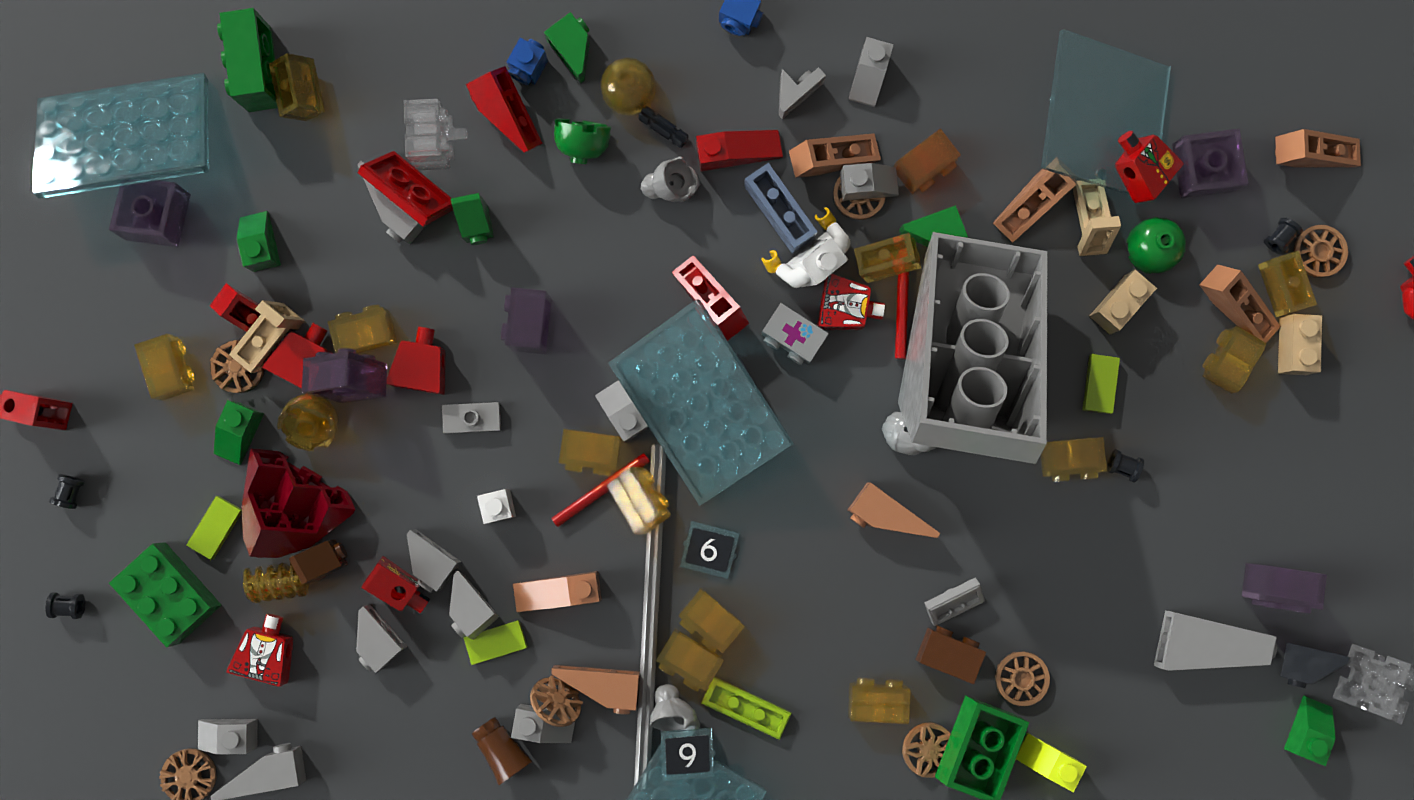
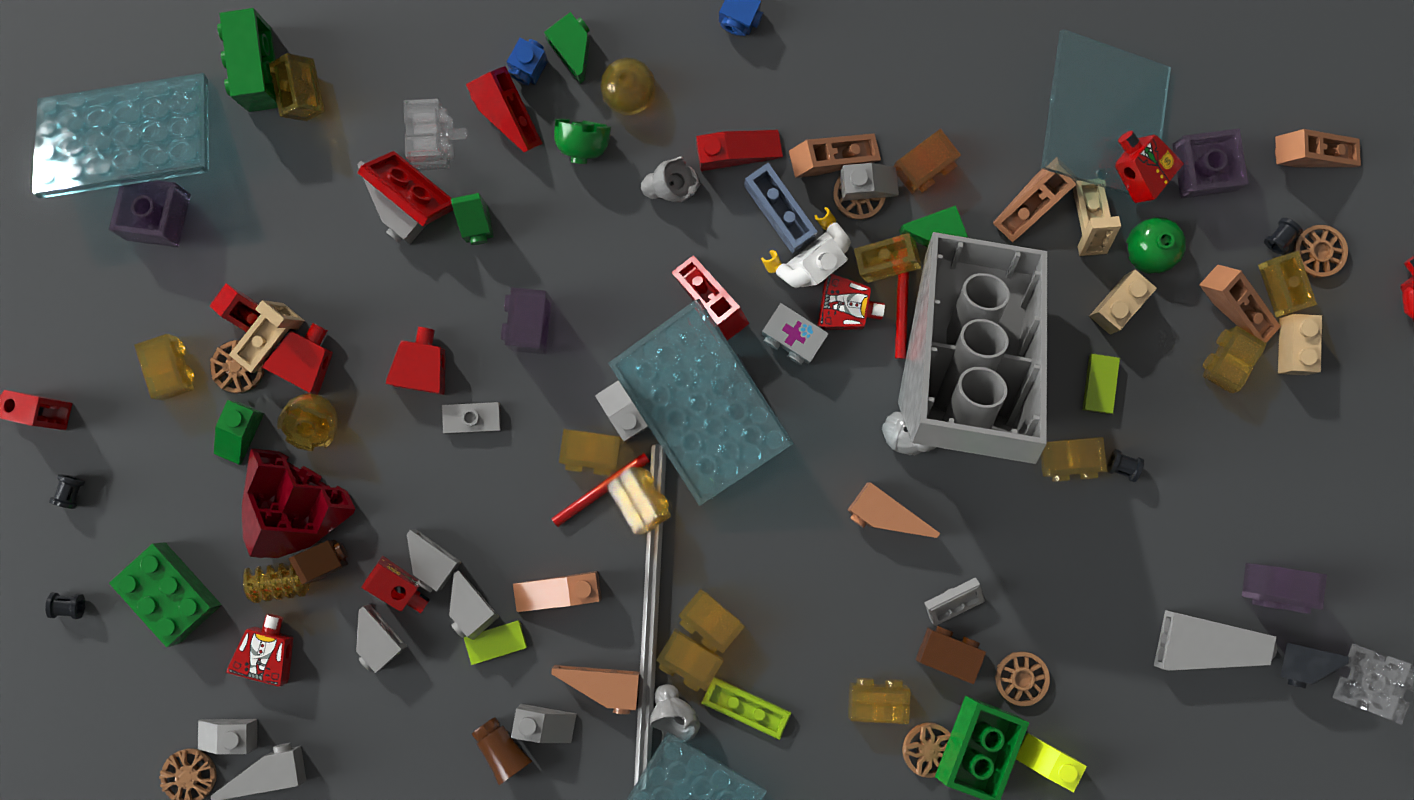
(214, 527): lime tile -> none
(257, 242): green slope -> none
(344, 376): clear purple brick -> none
(362, 330): clear yellow brick -> none
(496, 506): white brick -> none
(556, 701): medium nougat wheel -> none
(663, 126): black axle -> none
(687, 754): piece -> none
(709, 550): piece -> none
(792, 94): light grey slope -> none
(870, 71): light grey slope -> none
(1312, 731): green slope -> none

